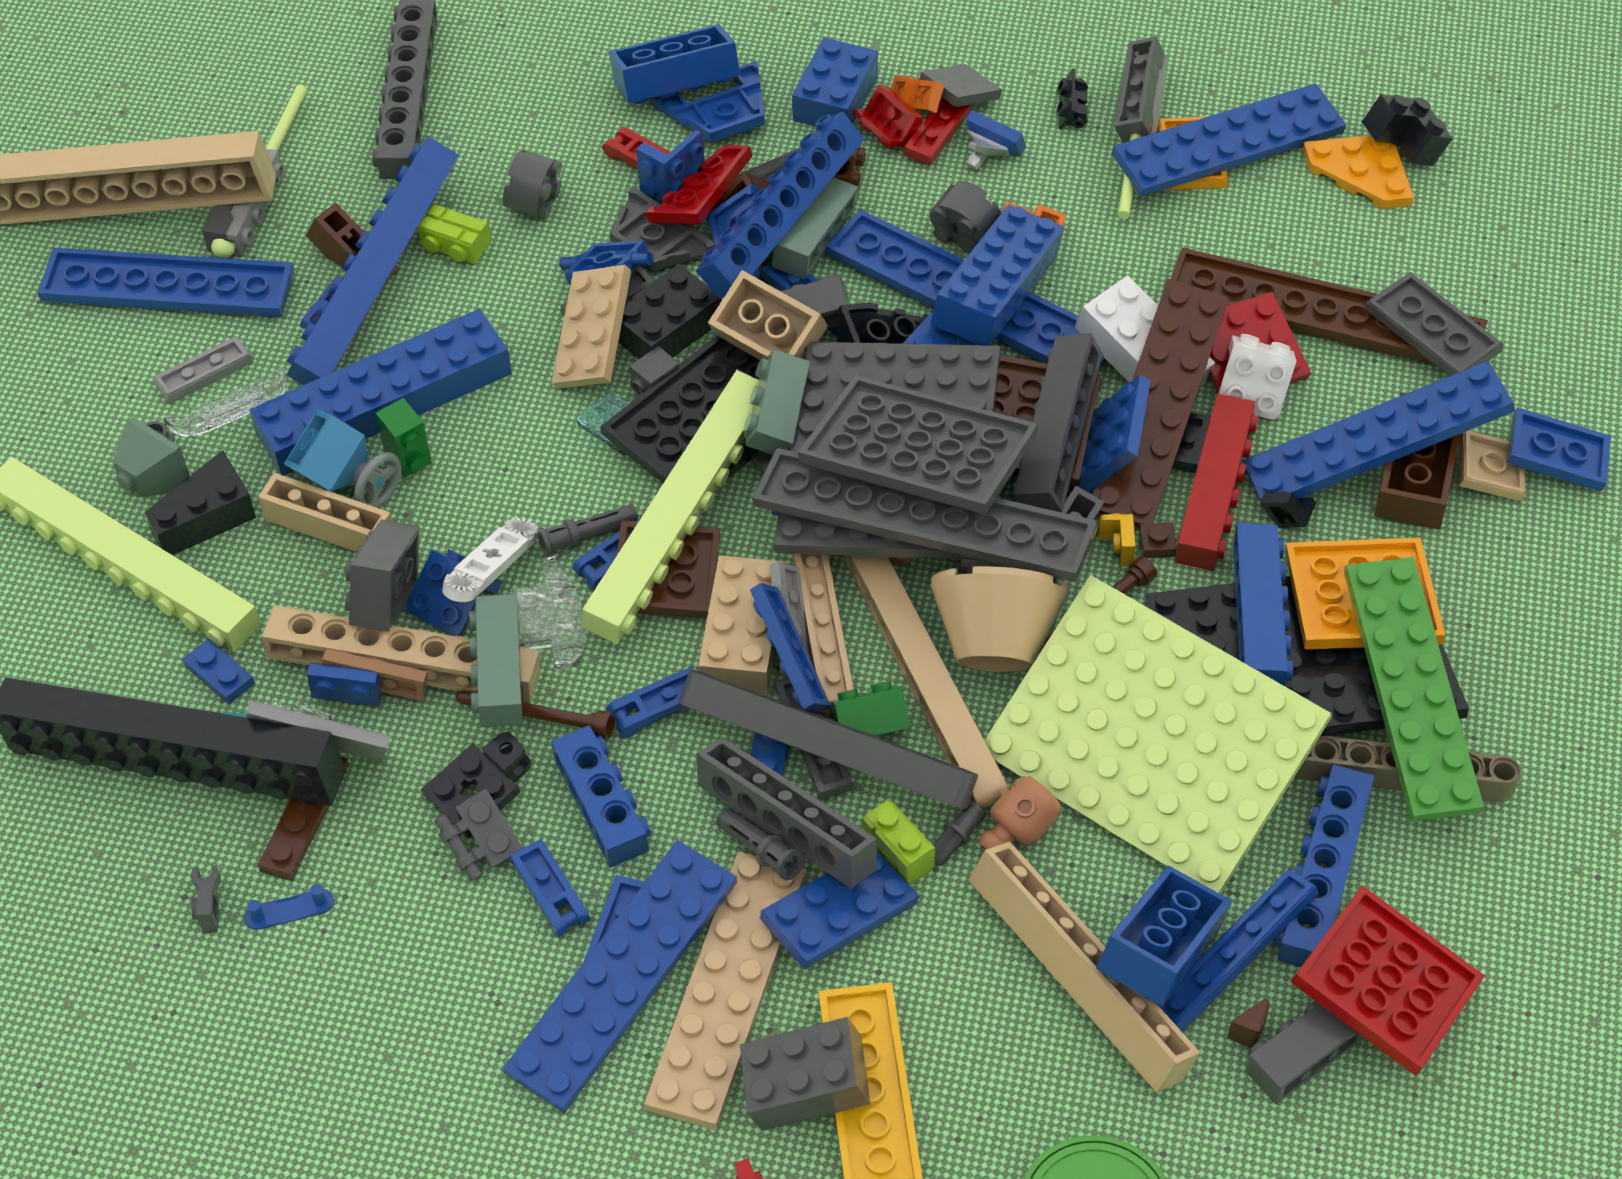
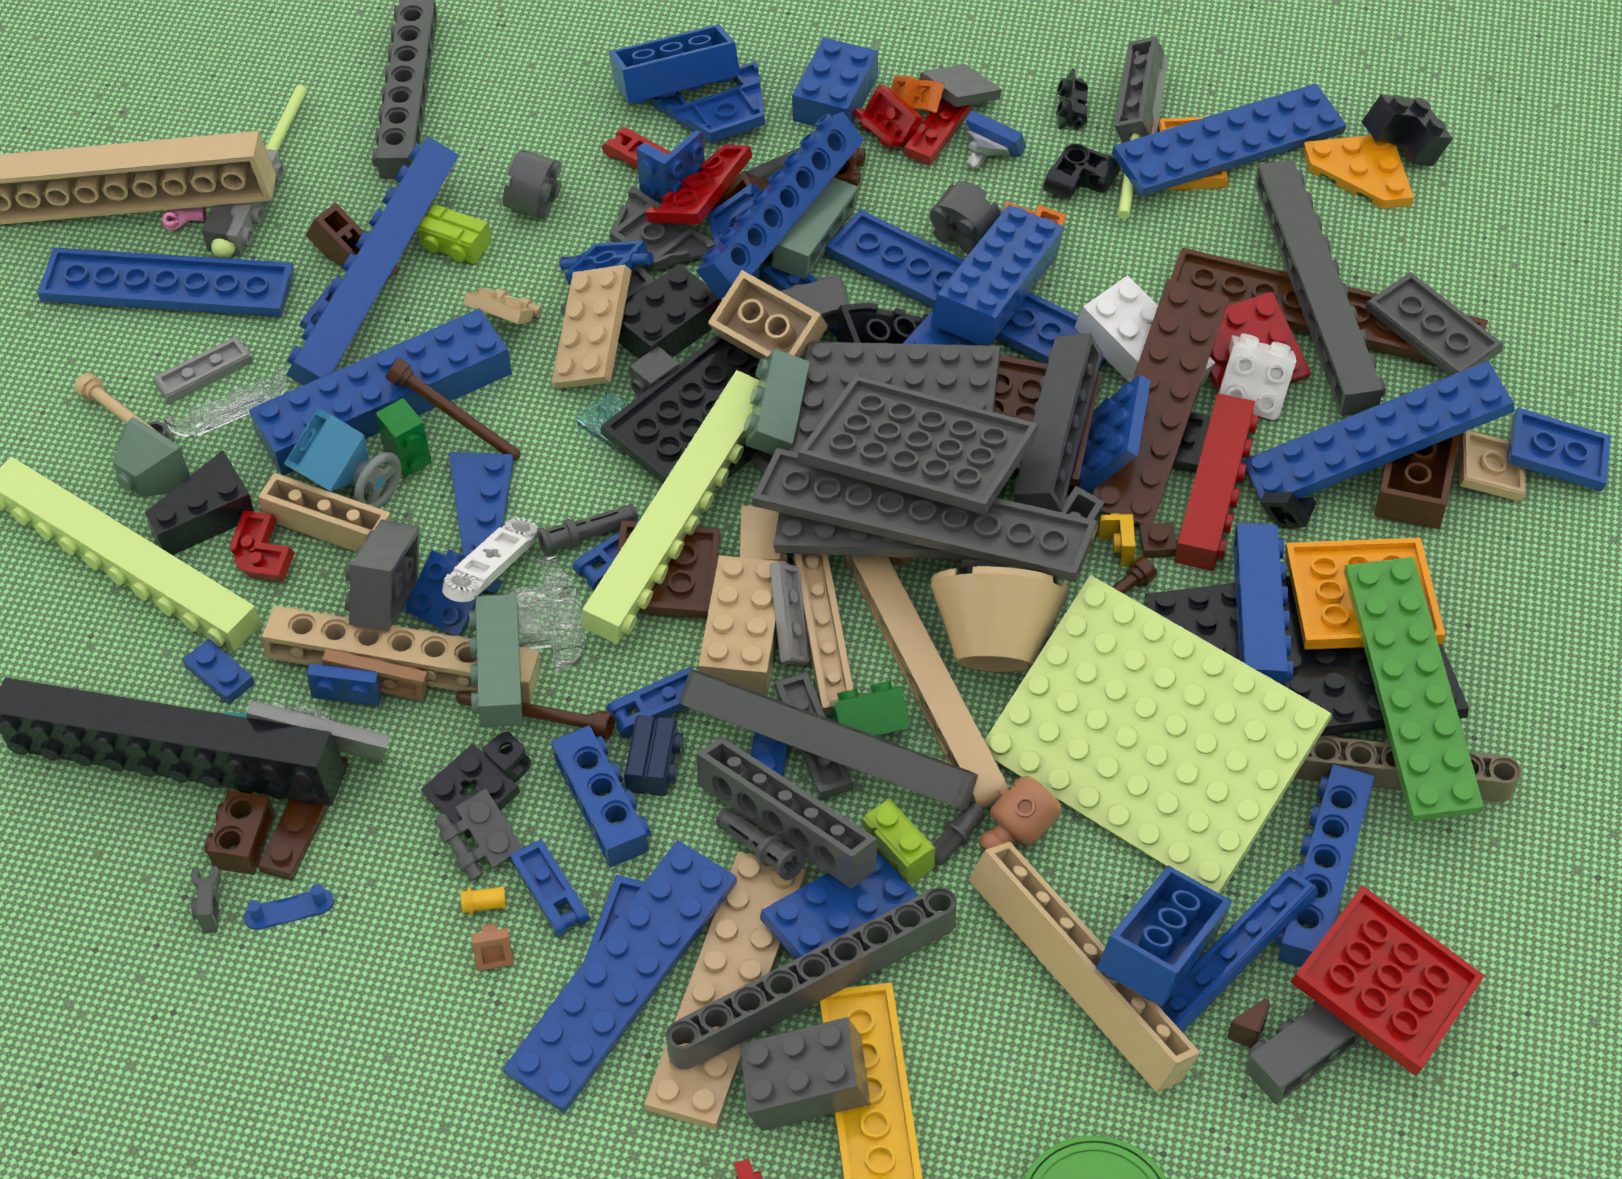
(92, 389): none -> tan piece
(177, 218): none -> bright pink arm
(247, 833): none -> reddish brown brick
(253, 552): none -> red plate
(402, 374): none -> reddish brown piece
(481, 494): none -> blue wing
(482, 899): none -> yellow pin
(492, 947): none -> nougat tile
(502, 305): none -> tan plate
(652, 755): none -> dark blue brick
(758, 534): none -> tan brick
(793, 655): blue plate -> none
(804, 990): none -> dark grey beam
(1081, 168): none -> black piece
(1319, 288): none -> dark grey brick

